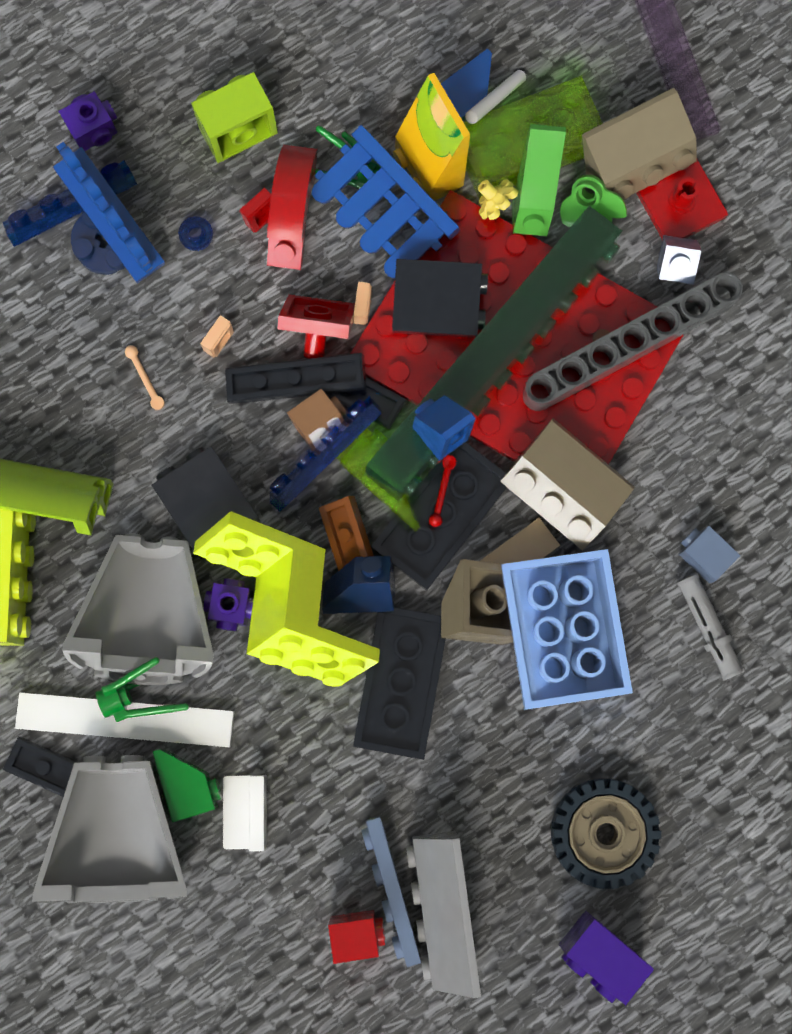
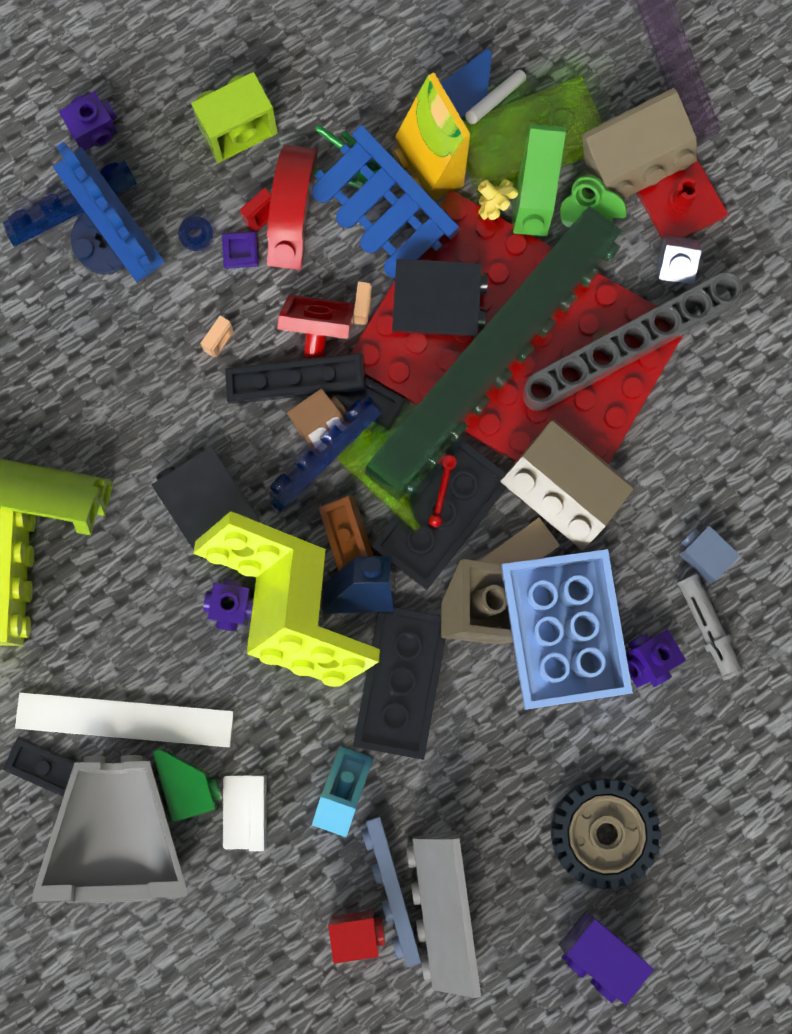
(116, 697): green plant -> none
(142, 609): light grey cone -> none
(156, 401): light nougat hinge -> none
(240, 250): none -> dark purple tile
(342, 791): none -> medium azure slope
(443, 425): blue slope -> none
(653, 658): none -> dark purple brick

